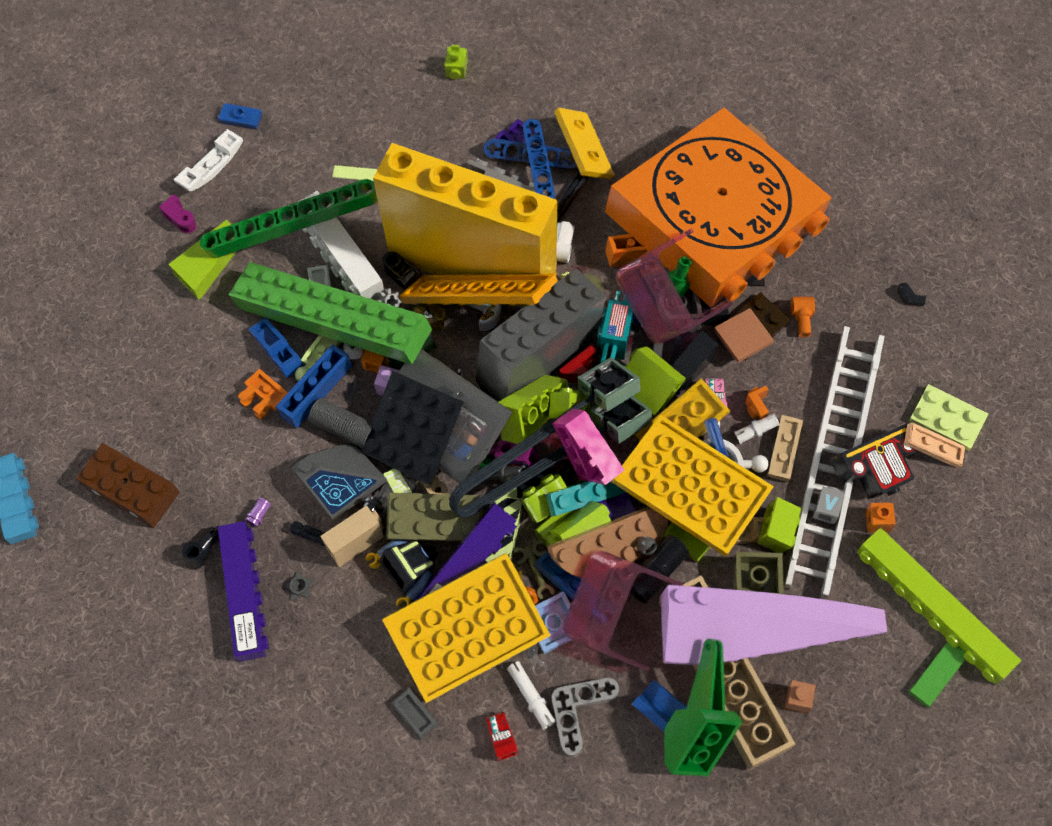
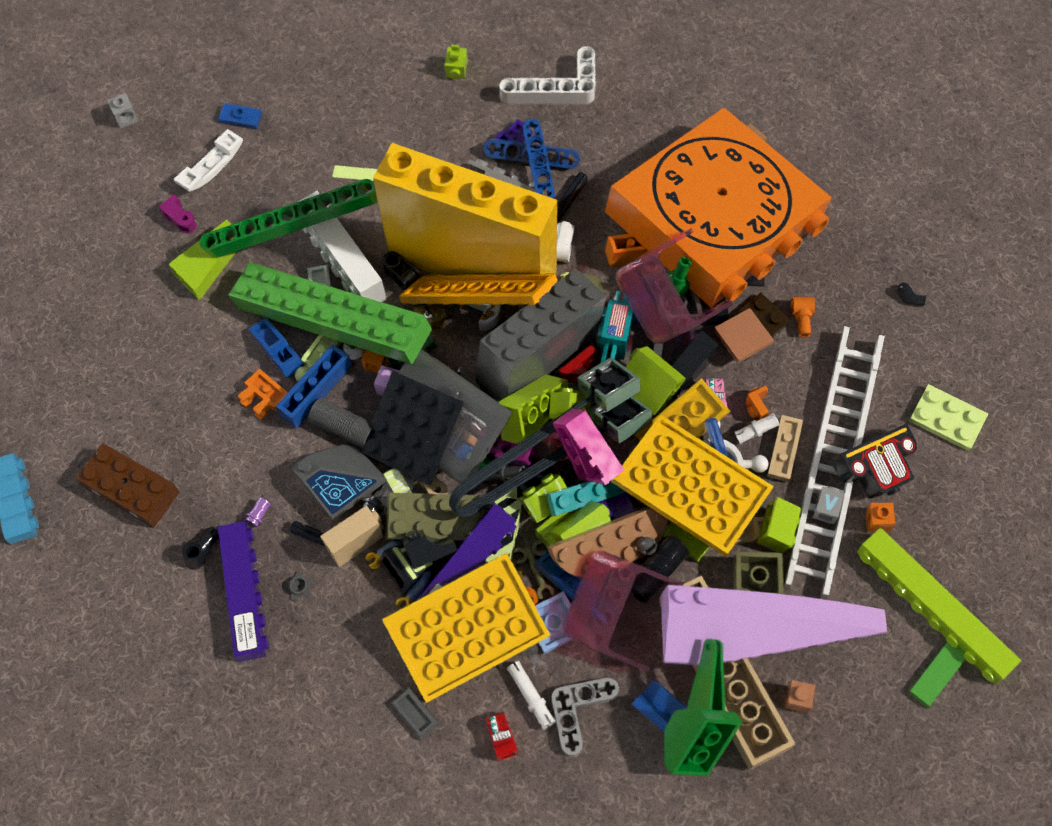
(122, 110): none -> light grey brick
(387, 295): light grey gear -> none
(426, 549): none -> black arch
(554, 90): none -> white beam
(584, 143): yellow plate -> none
(934, 445): light nougat tile -> none

